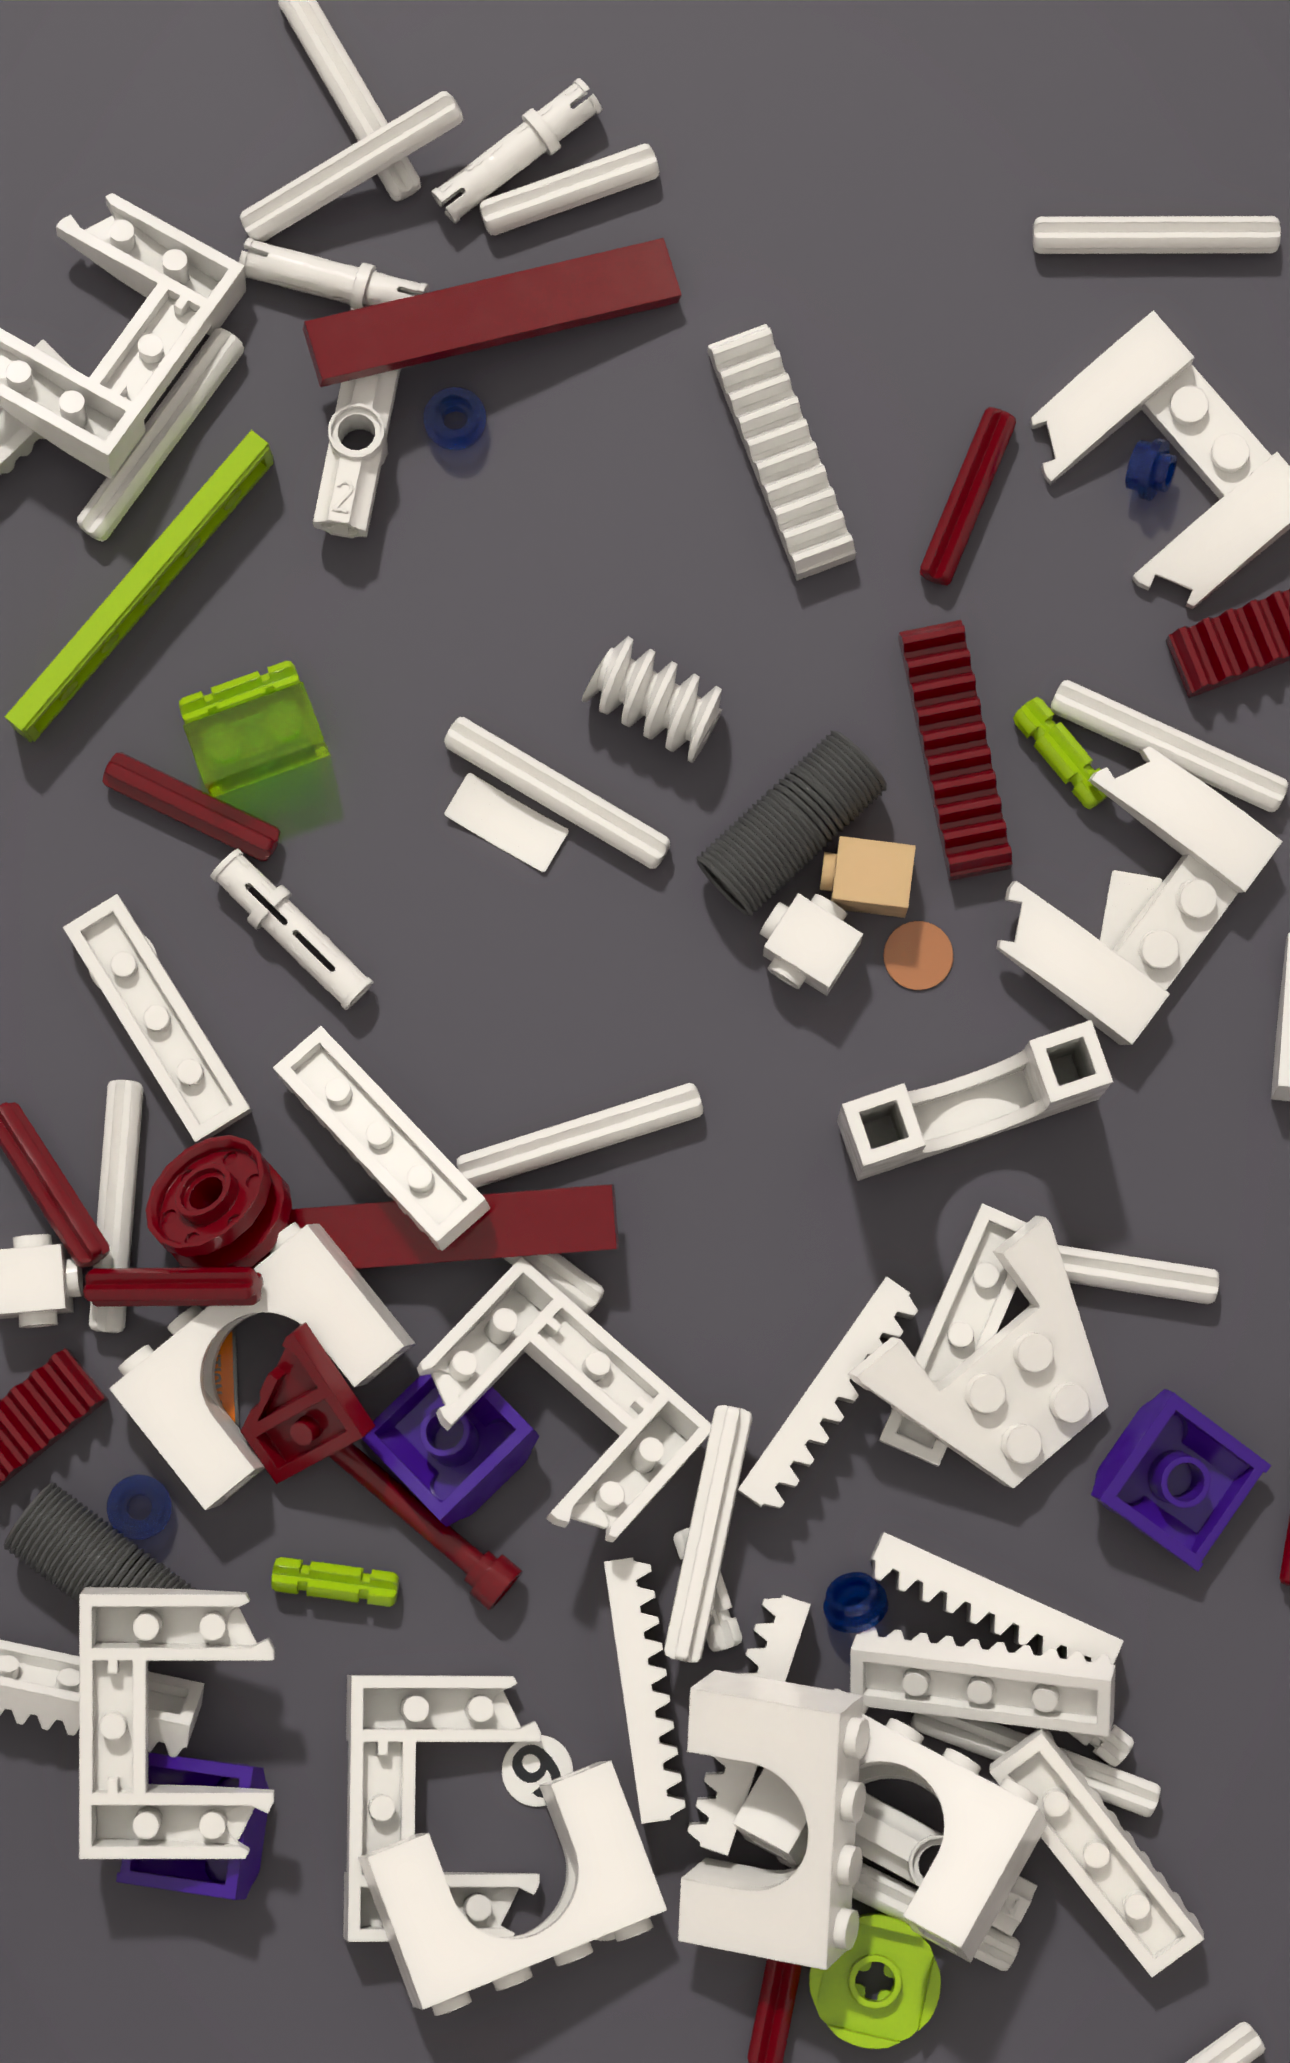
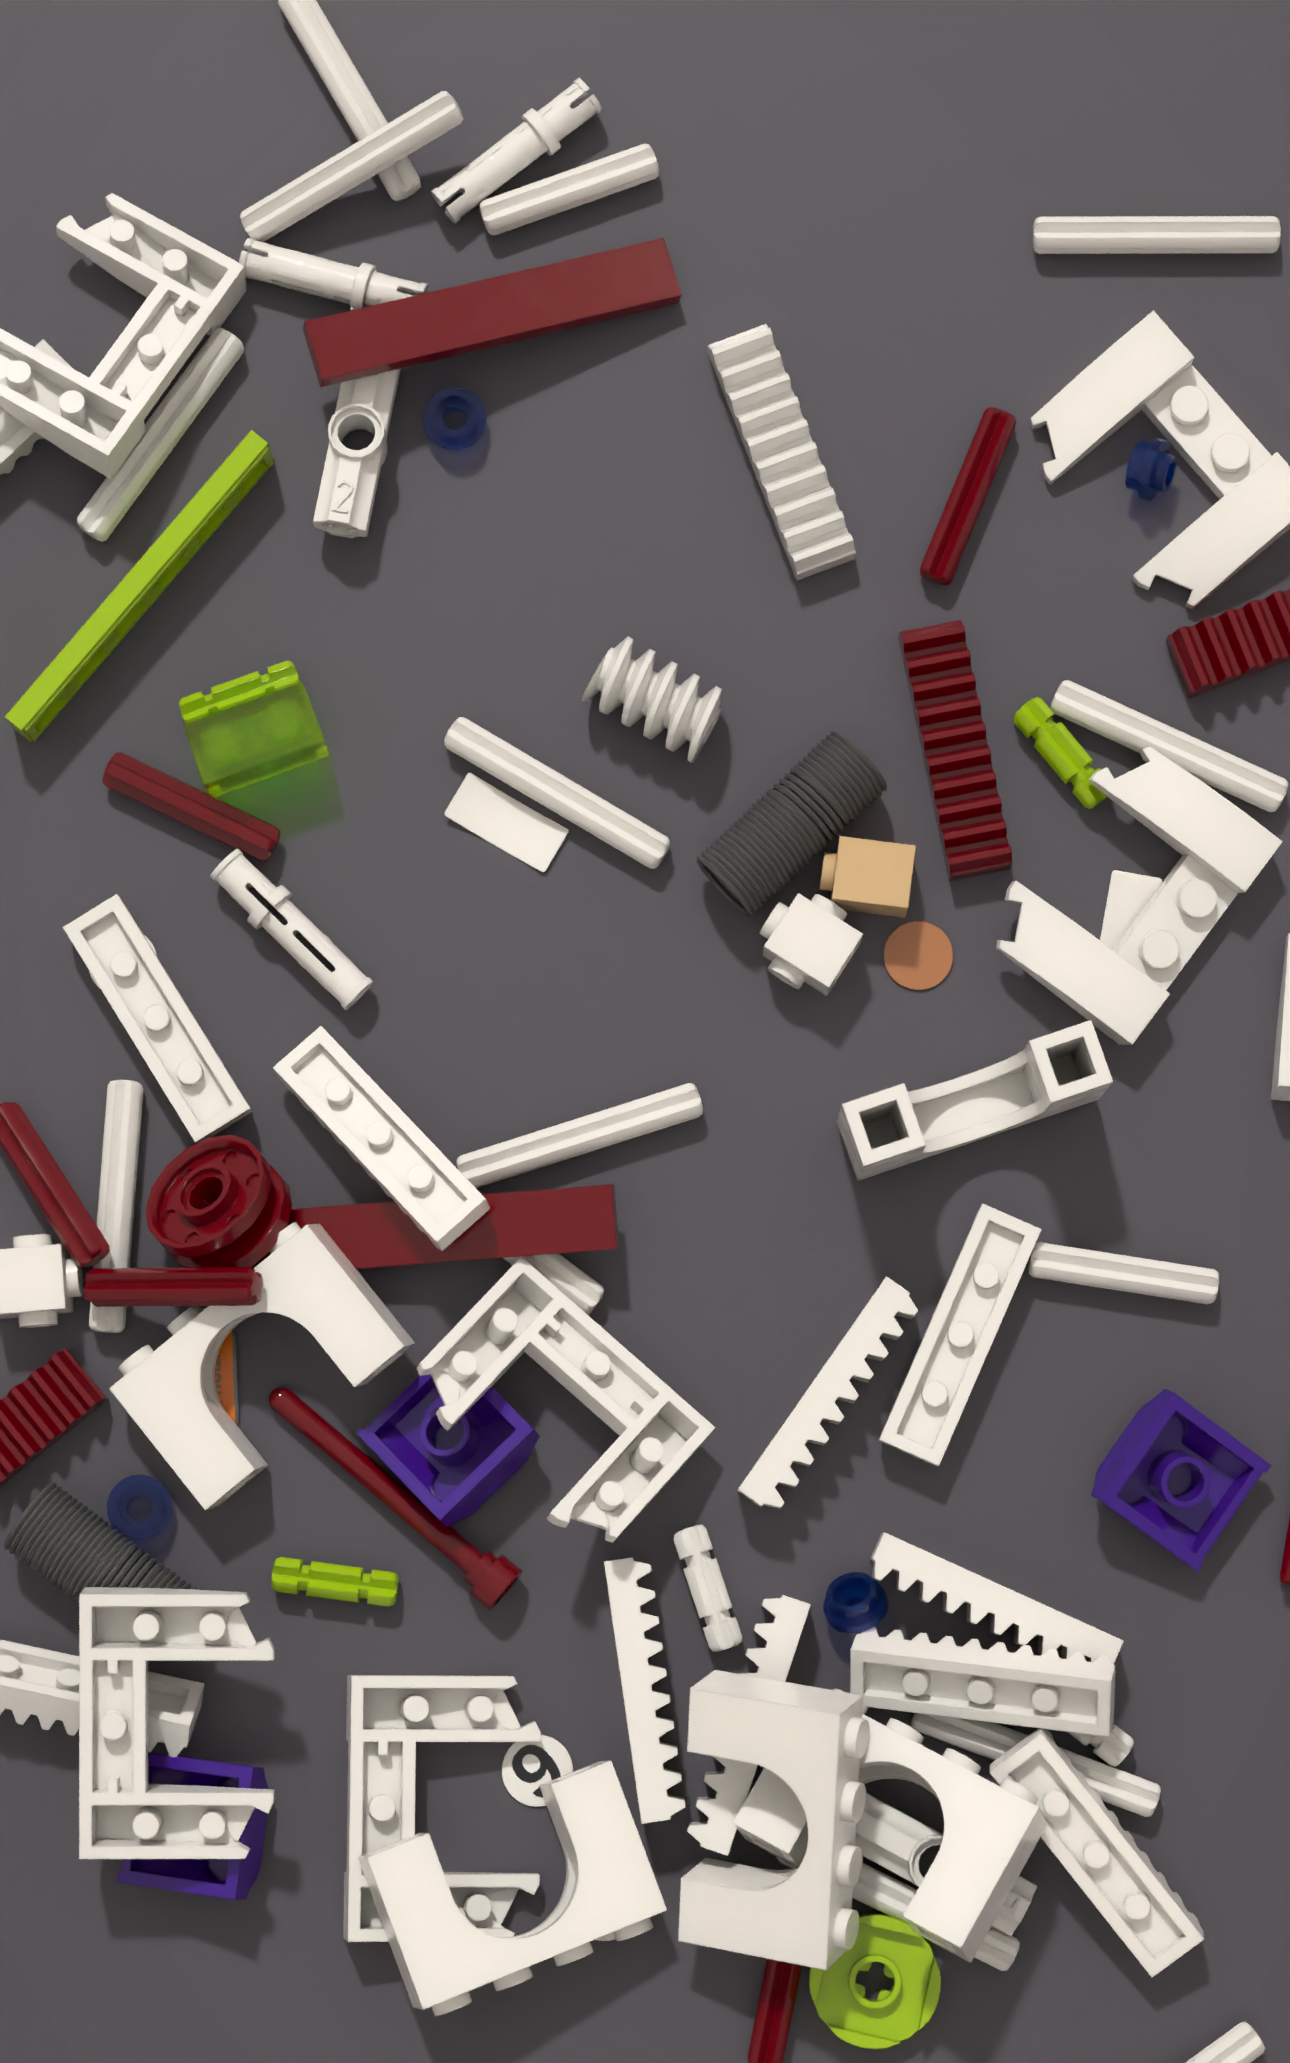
(303, 1410): dark red wing -> none
(707, 1533): white axle -> none
(1021, 1388): white wing -> none

